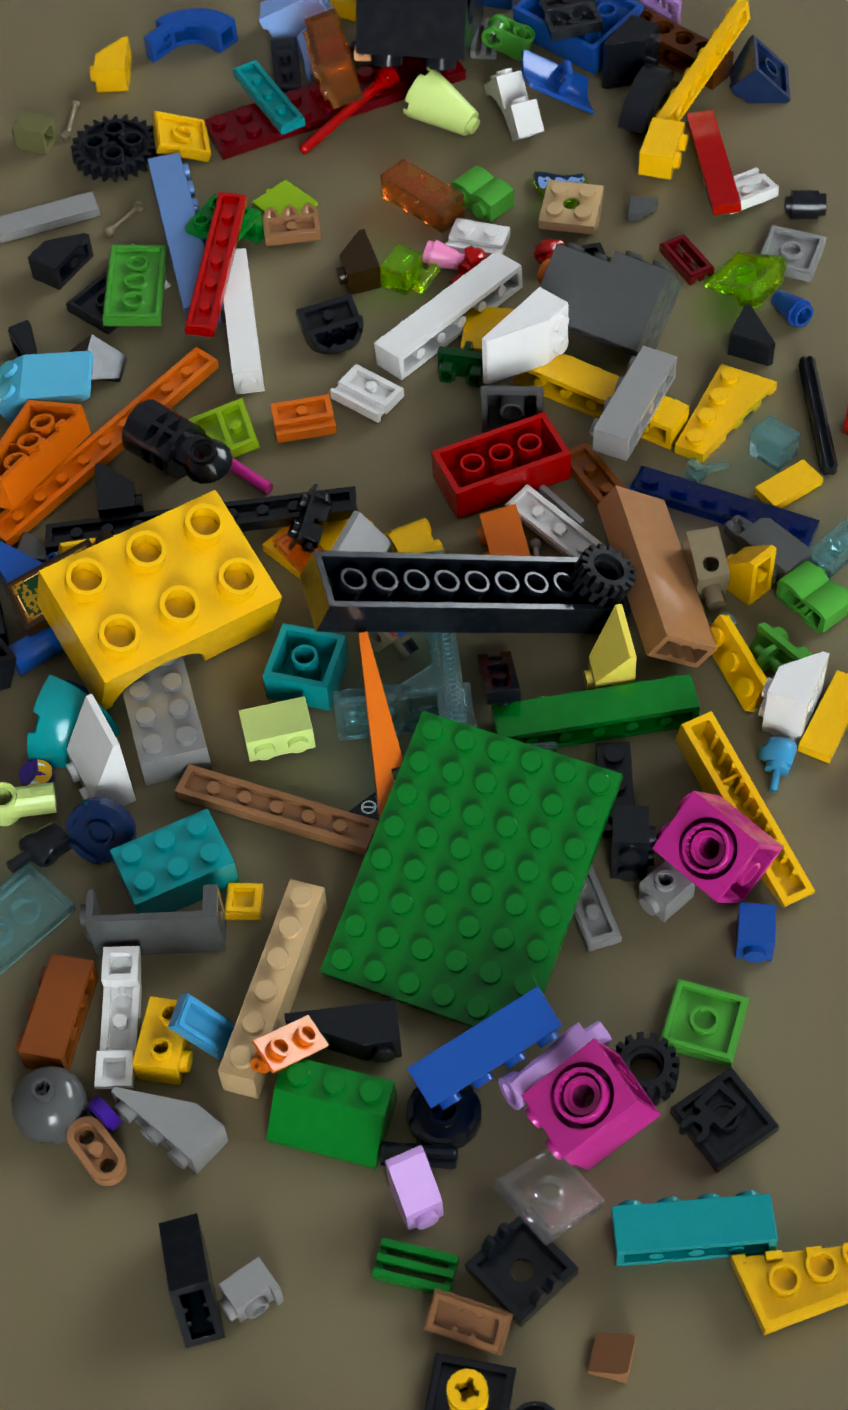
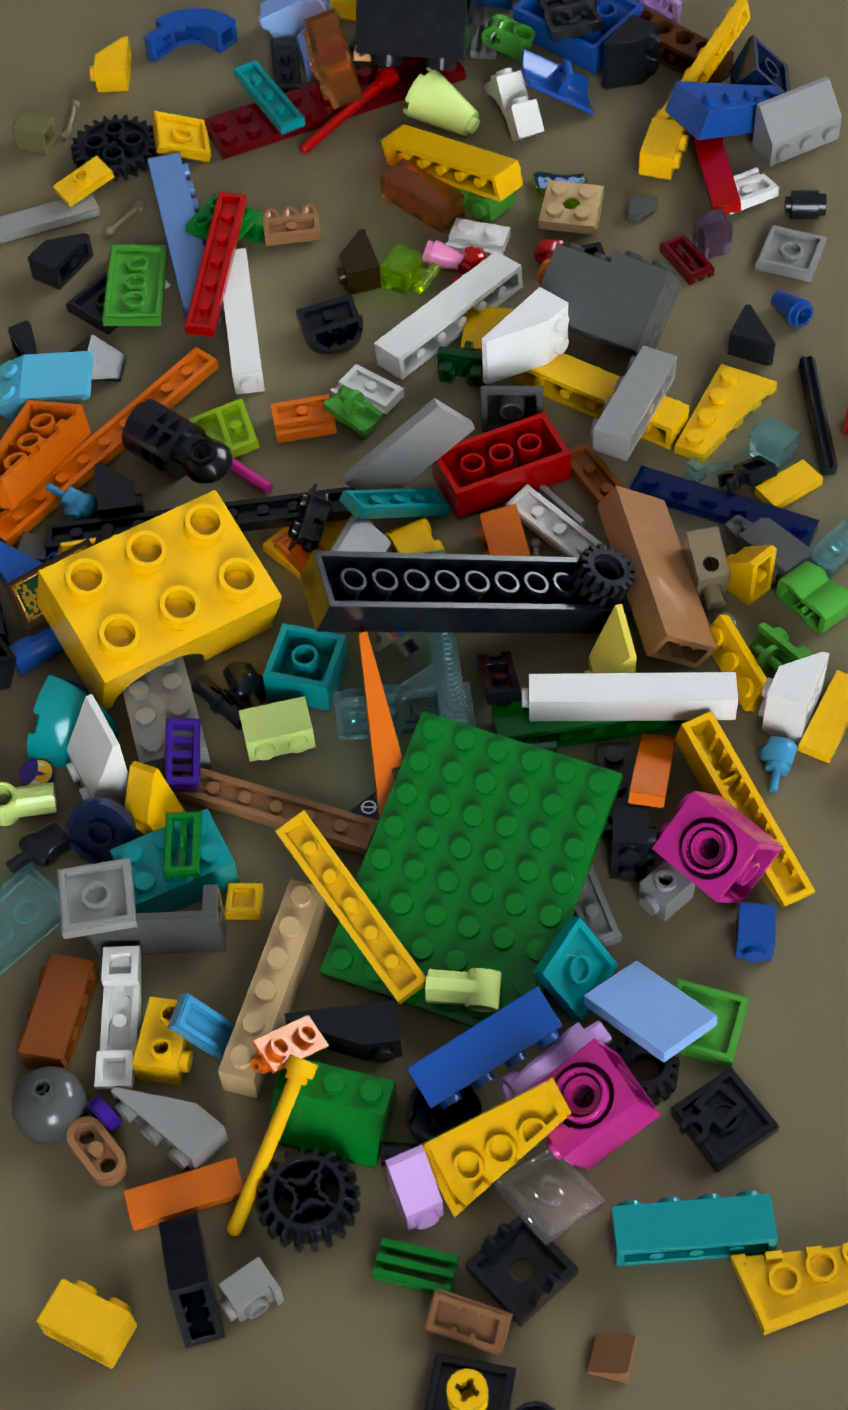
(75, 503): none -> dark azure piece
(83, 181): none -> yellow plate
(88, 1322): none -> yellow brick
(96, 898): none -> light grey tile
(149, 798): none -> yellow slope
(182, 784): none -> dark purple slope
(182, 869): none -> green tile
(184, 1194): none -> orange tile
(219, 700): none -> black pin
(245, 683): none -> black piece
(282, 196): lime piece -> none
(284, 1182): none -> black gear
(298, 1073): none -> yellow piece
(352, 907): none -> yellow plate
(354, 411): none -> bright green hips
(394, 503): none -> teal tile
(410, 448): none -> light grey tile
(454, 162): none -> yellow brick
(474, 989): none -> yellowish green piece
(488, 1145): none -> yellow wing
(574, 967): none -> teal plate
(630, 696): none -> white brick
(645, 96): black arch -> none
(650, 1011): none -> light blue tile
(652, 770): none -> orange tile
(712, 233): none -> clear purple brick
(717, 108): none -> blue wedge
(749, 277): clear neon green slope -> none
(749, 472): none -> black plate
(796, 122): none -> light grey slope

